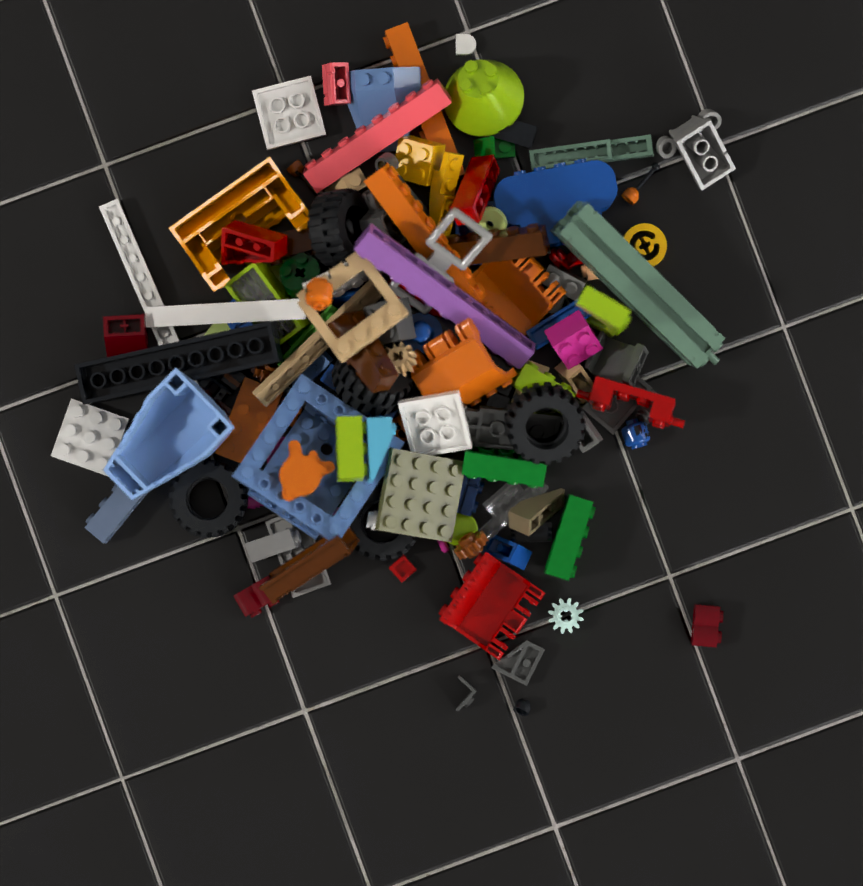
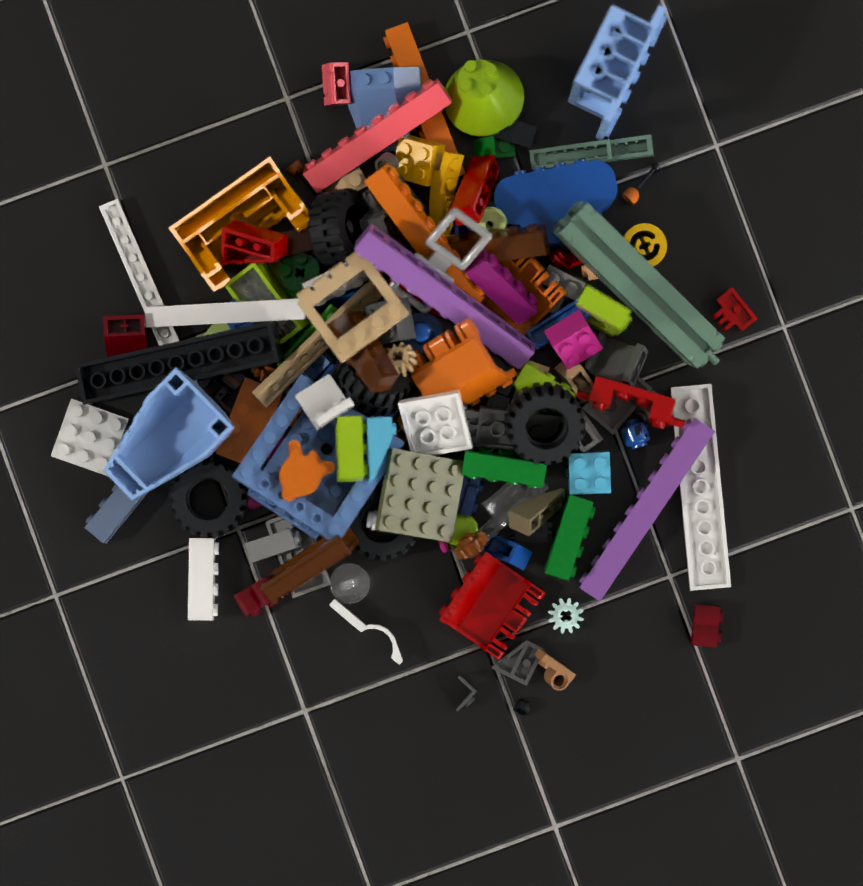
(201, 579): none -> white brick
(289, 113): white plate -> none
(318, 293): orange head -> none
(323, 402): none -> white bracket
(349, 583): none -> clear tile
(361, 626): none -> white piece
(402, 568): red tile -> none
(465, 44): white tile -> none
(502, 287): none -> magenta brick
(553, 669): none -> medium nougat plate
(589, 472): none -> medium azure brick
(618, 69): none -> light blue plate
(647, 508): none -> medium lavender brick
(699, 147): light grey piece -> none
(702, 496): none -> white plate
(734, 311): none -> red hinge

